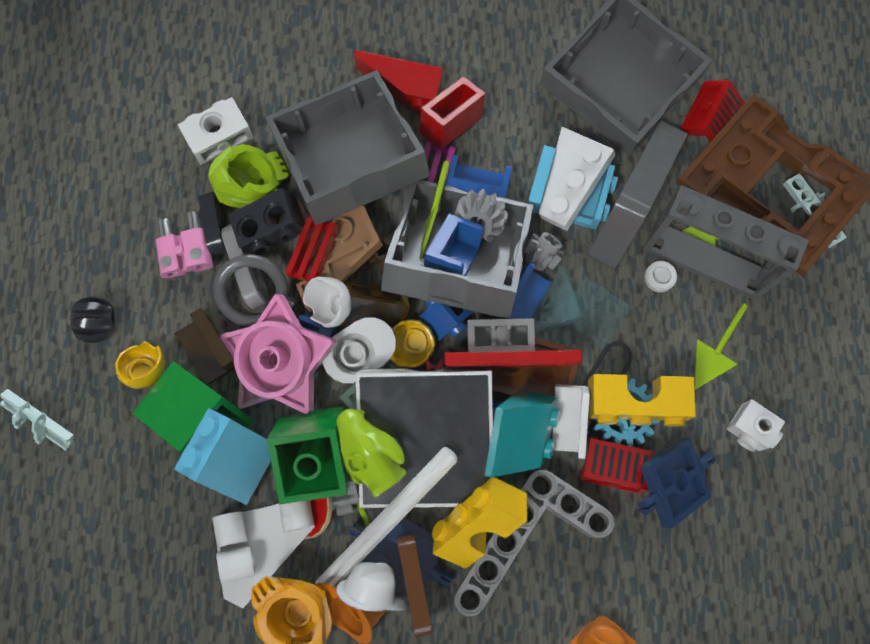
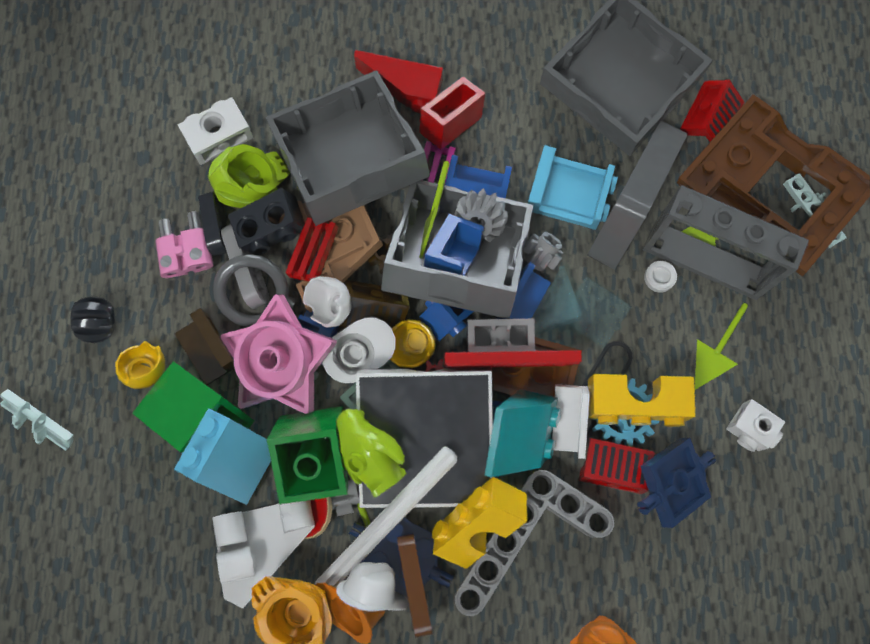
(573, 176): white wing -> none

